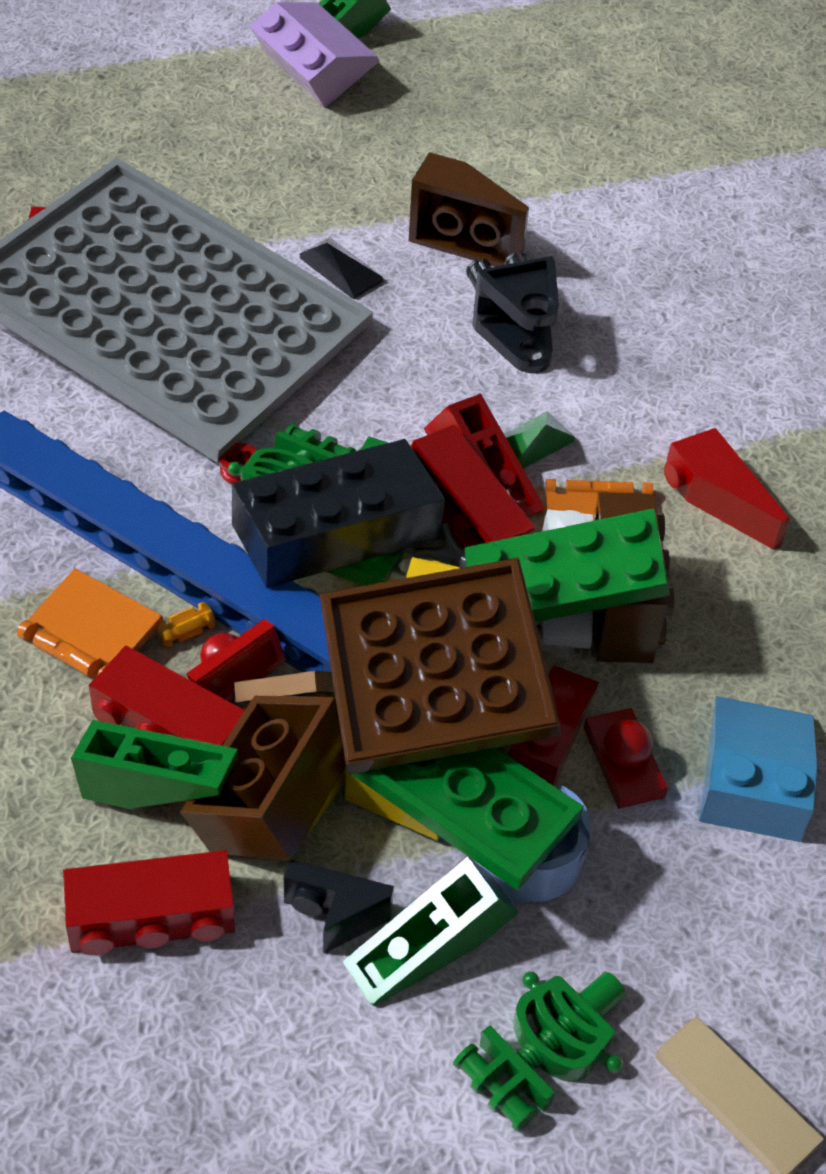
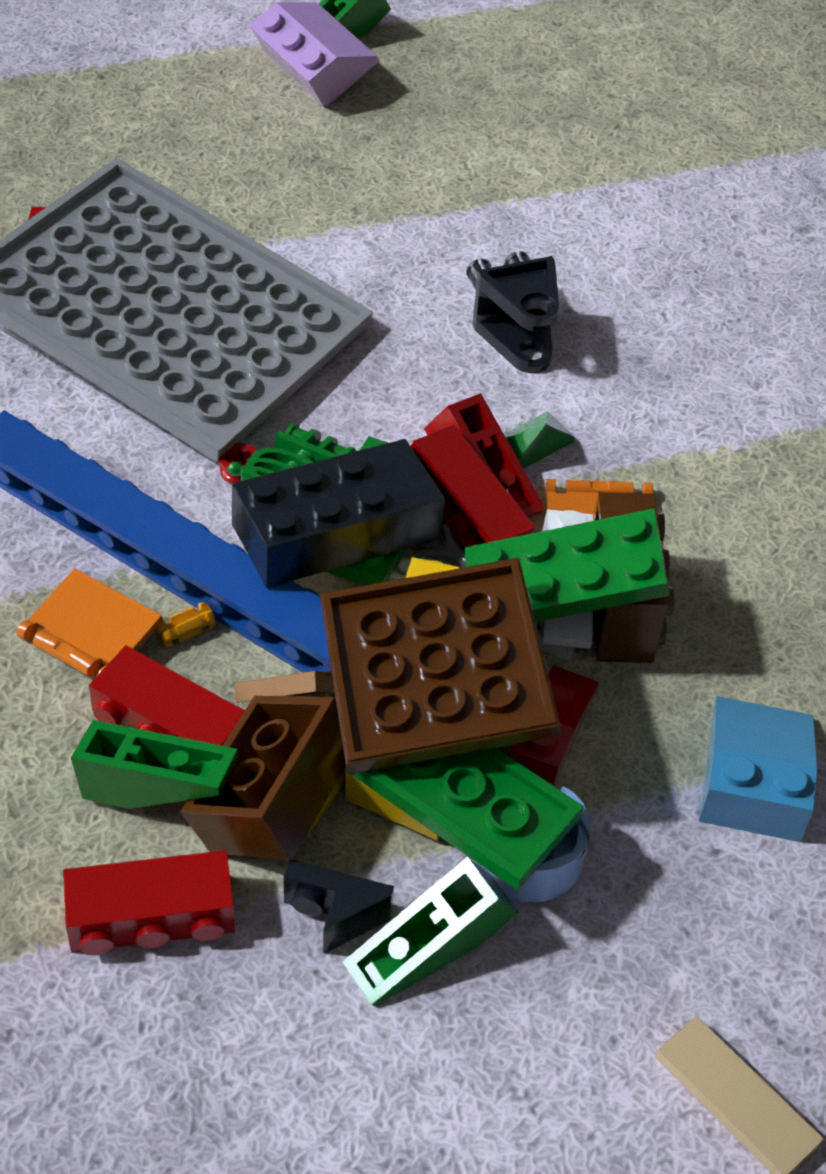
(237, 659): red tile -> none
(341, 267): black slope -> none
(465, 212): reddish brown slope -> none
(575, 1033): green torso -> none
(626, 757): red tile -> none
(722, 485): red slope -> none

